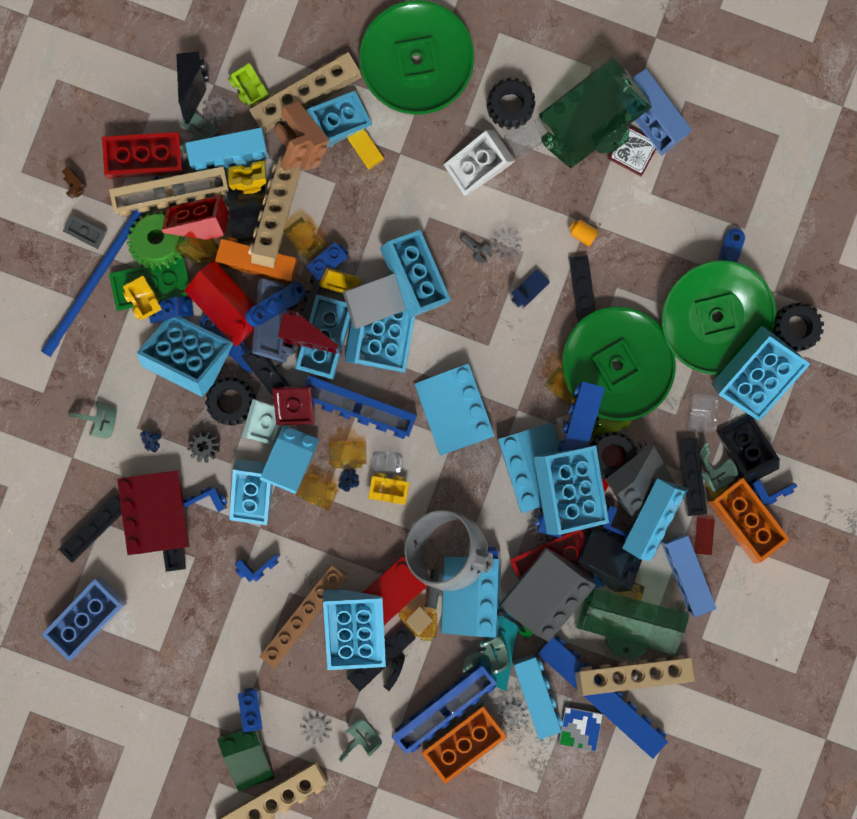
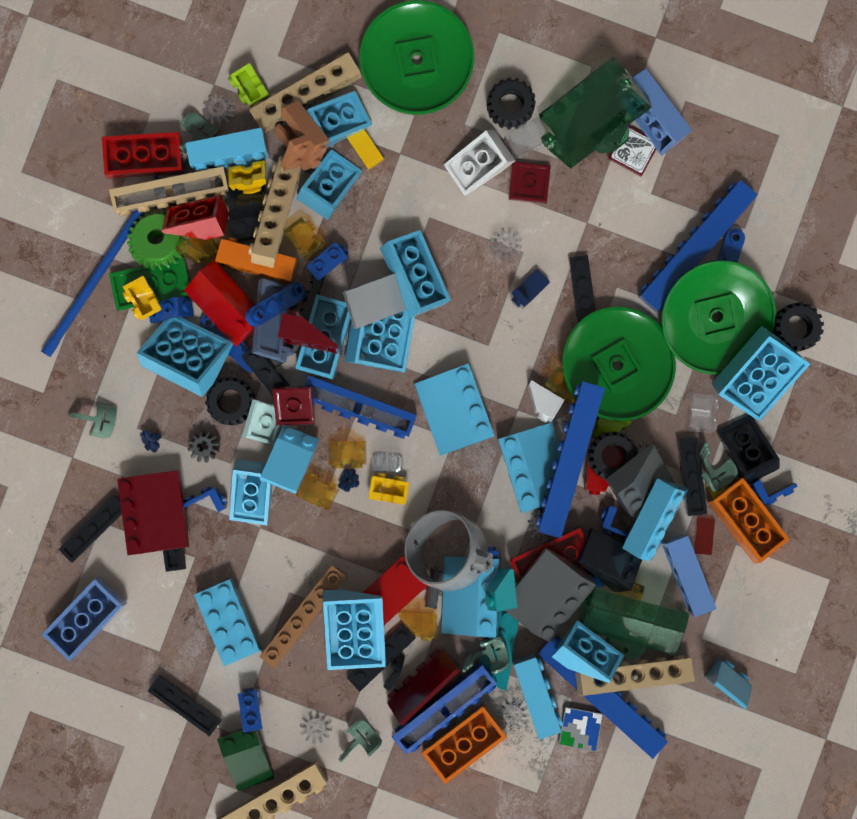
(72, 179): reddish brown bracket -> none
(84, 231): dark grey plate -> none
(184, 705): none -> black plate
(191, 82): black slope -> none
(228, 622): none -> medium azure brick
(244, 570): blue bracket -> none
(329, 184): none -> medium azure slope
(338, 280): yellow tile -> none
(418, 620): tan slope -> none
(422, 685): none -> dark red slope
(473, 246): flat silver bar -> none
(501, 591): none -> teal slope
(521, 629): hinge -> none
(529, 182): none -> dark red tile
(544, 402): none -> white slope
(571, 490): medium azure slope -> none
(583, 232): light orange brick -> none
(587, 653): none -> medium azure slope
(699, 244): none -> blue brick
(729, 682): none -> medium azure slope

